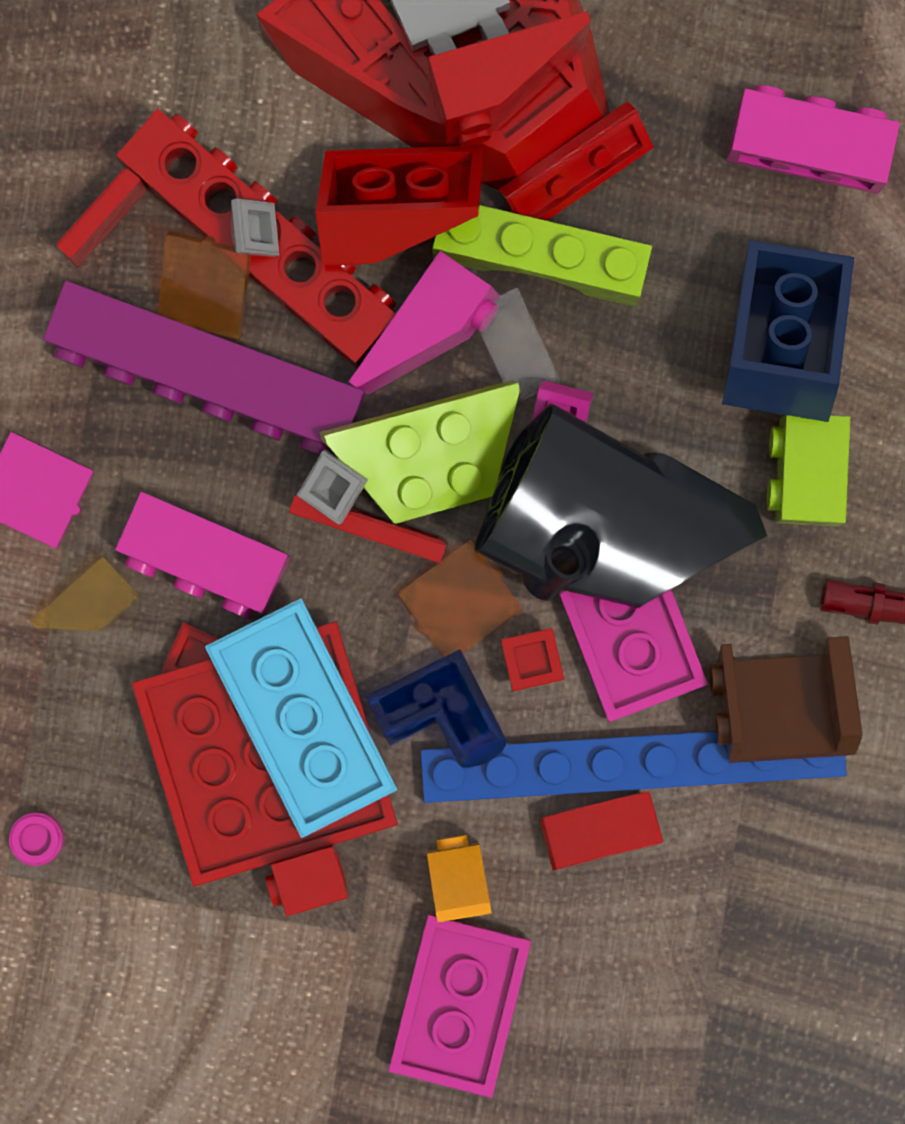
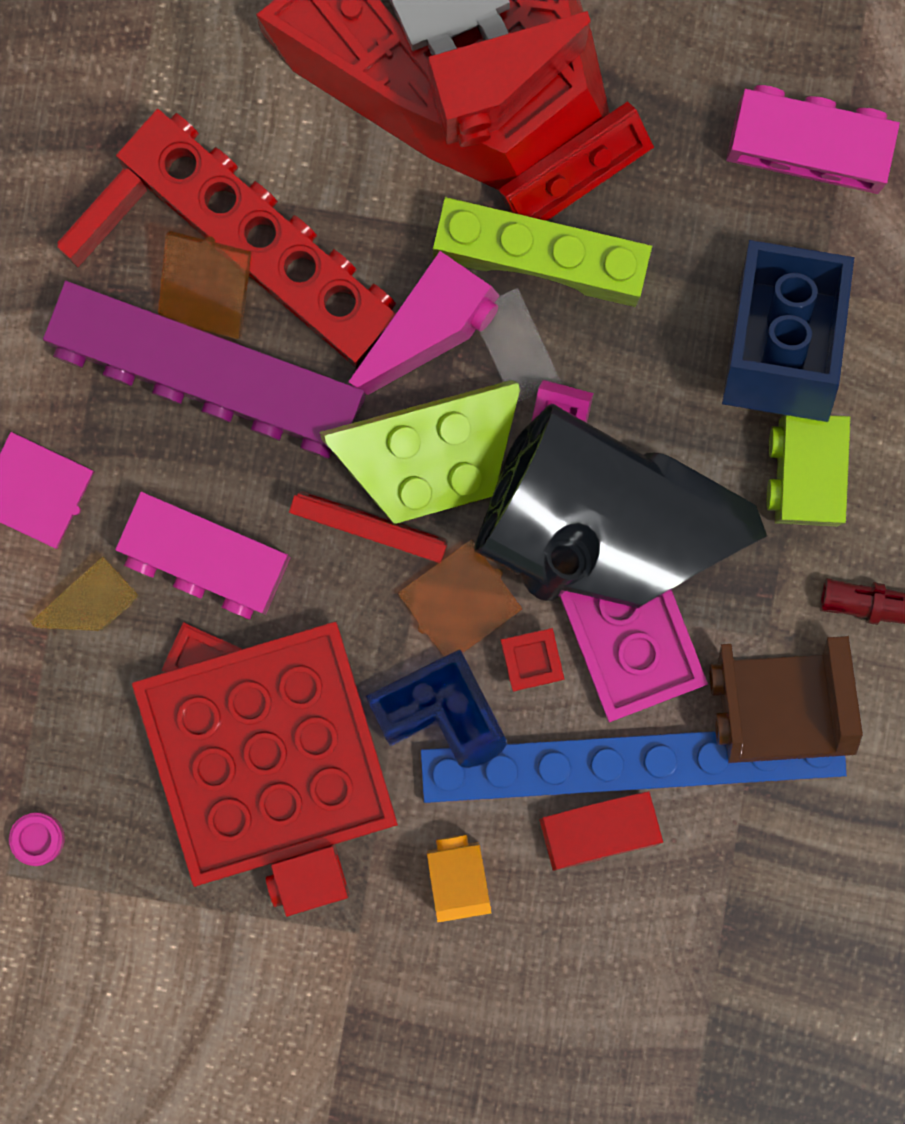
(254, 228): light grey slope -> none
(301, 717): medium azure tile -> none
(332, 487): light grey slope -> none
(393, 199): red slope -> none
(460, 1005): dark pink plate -> none

